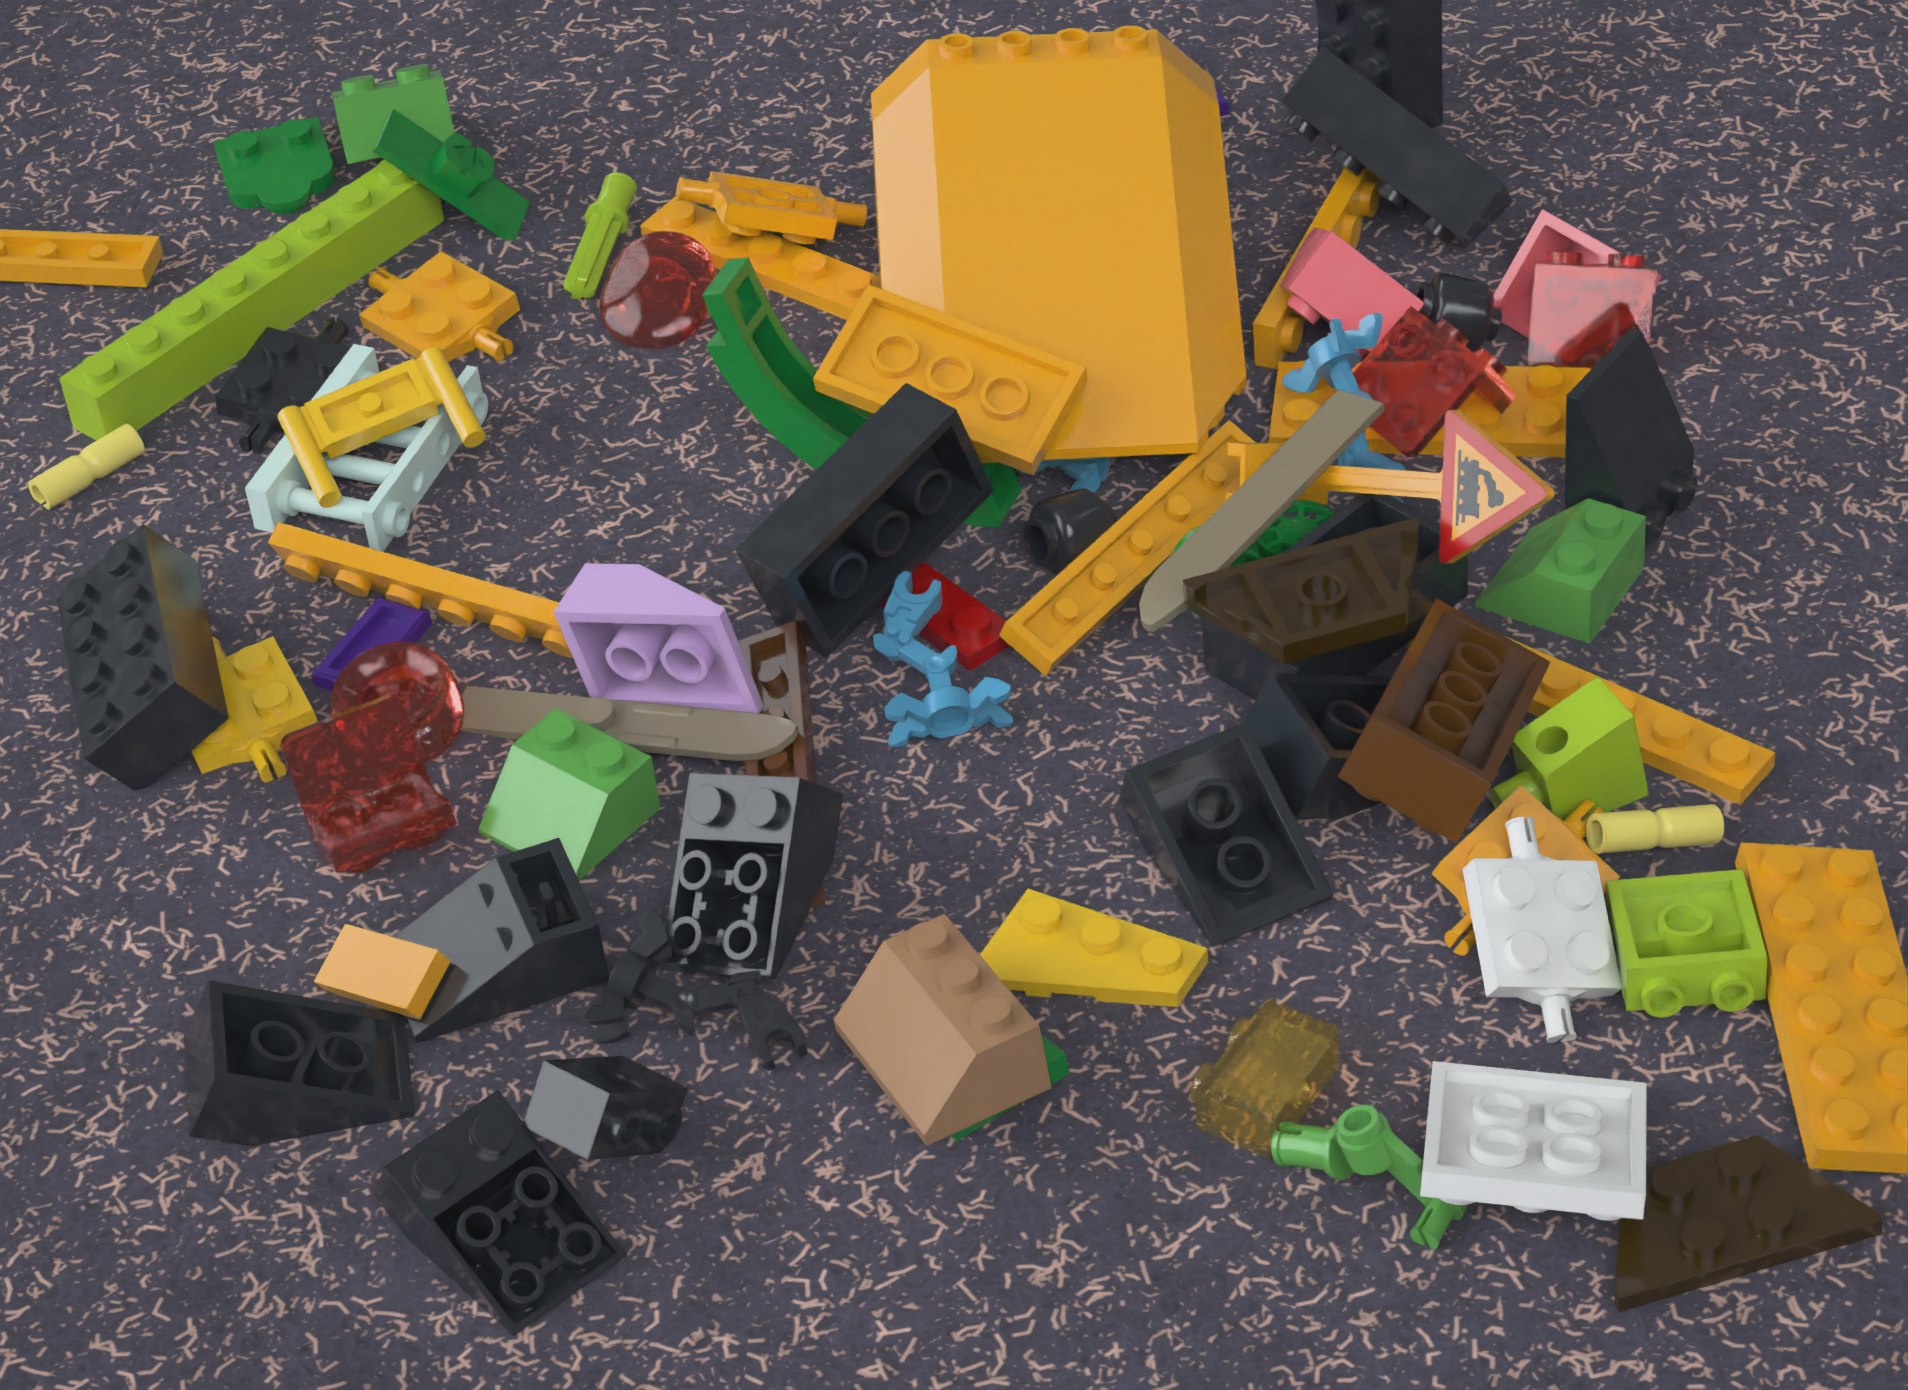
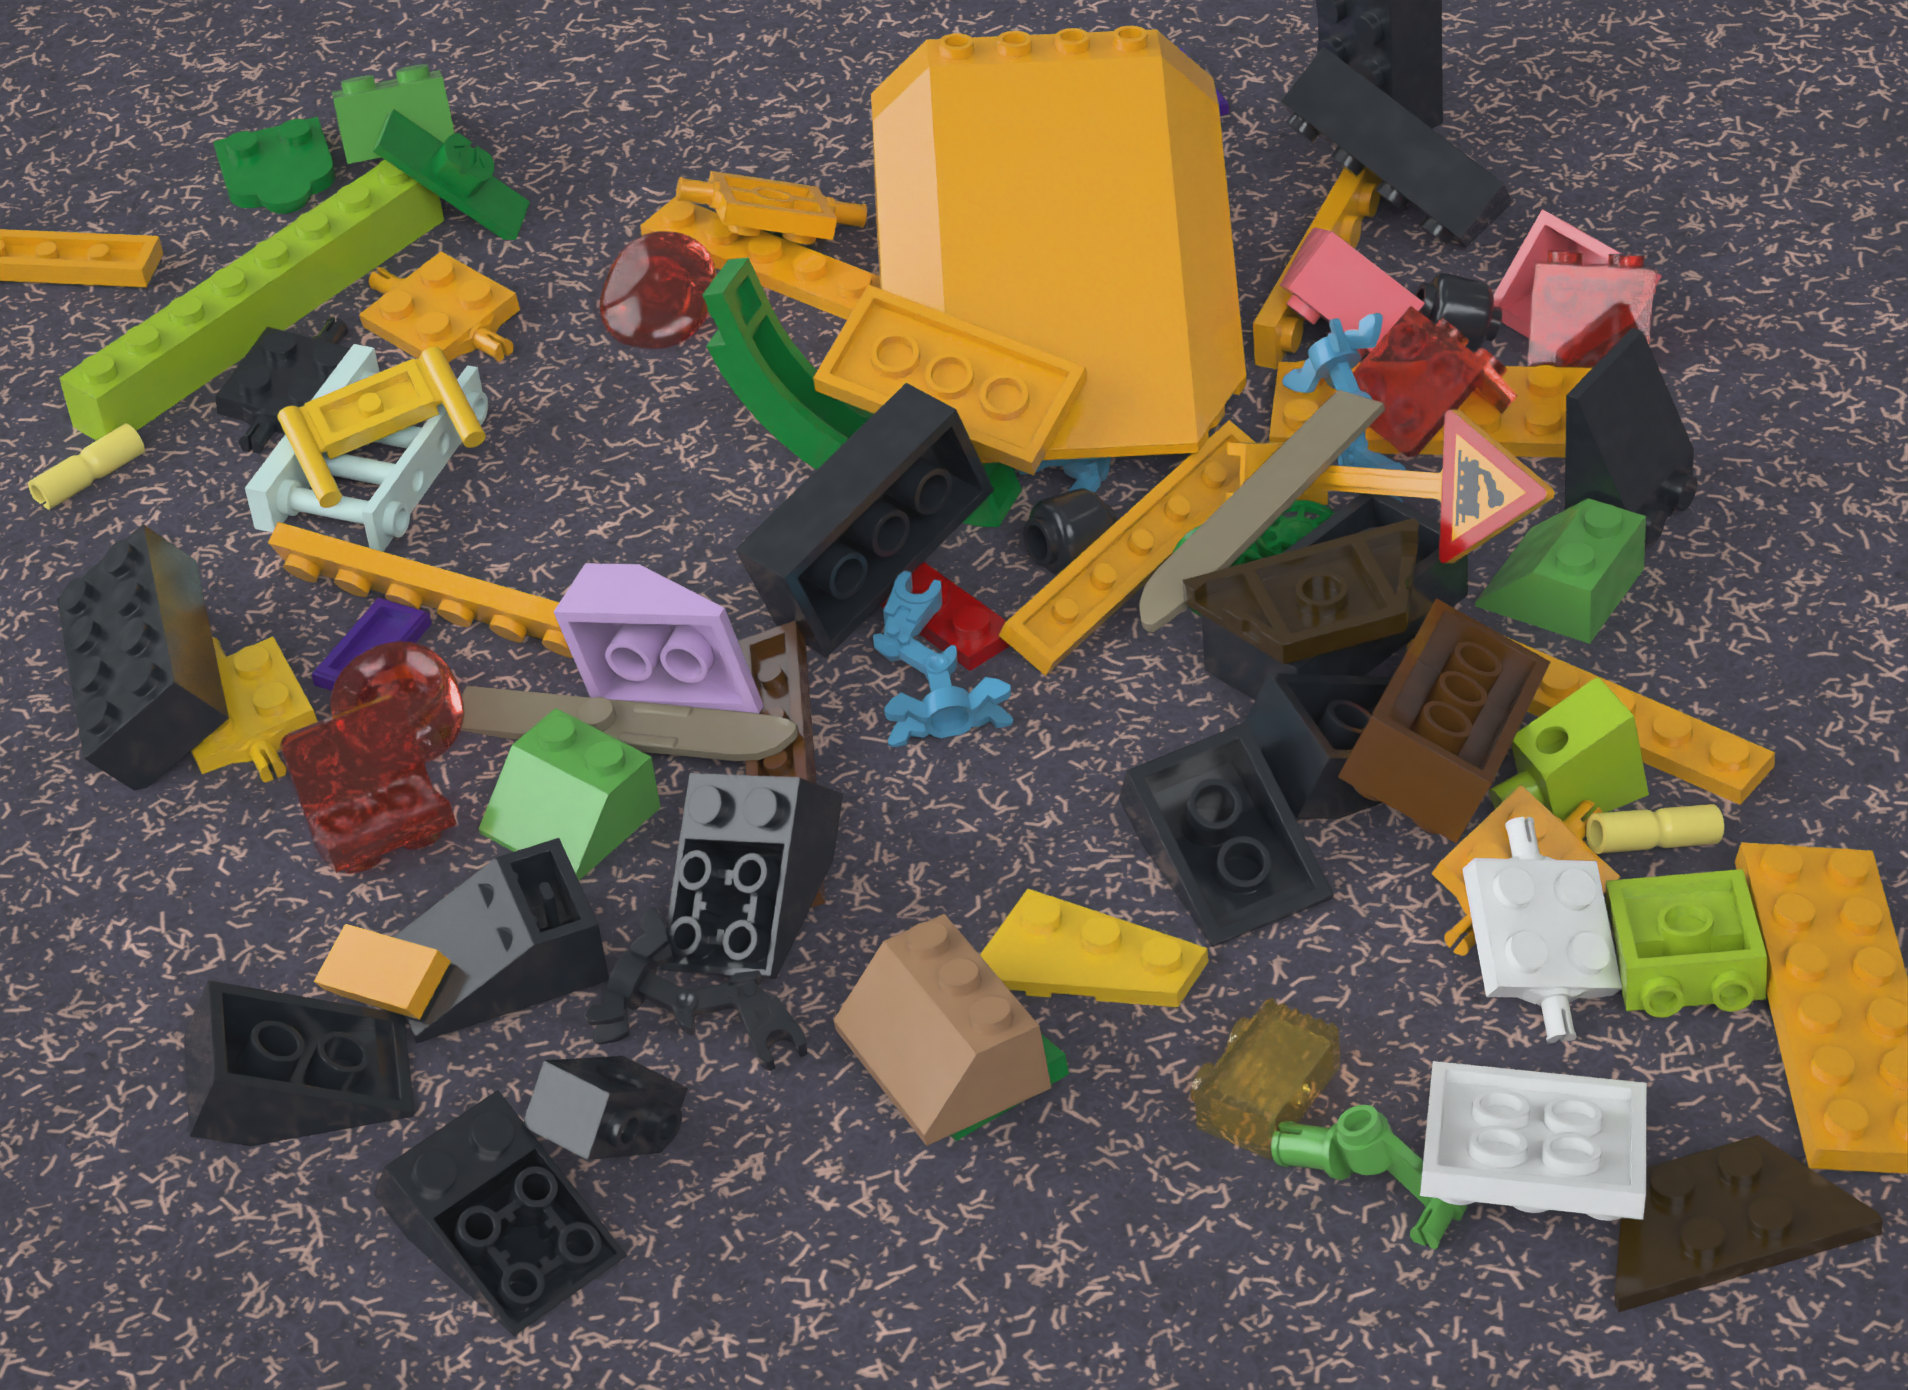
(604, 222): lime axle -> none

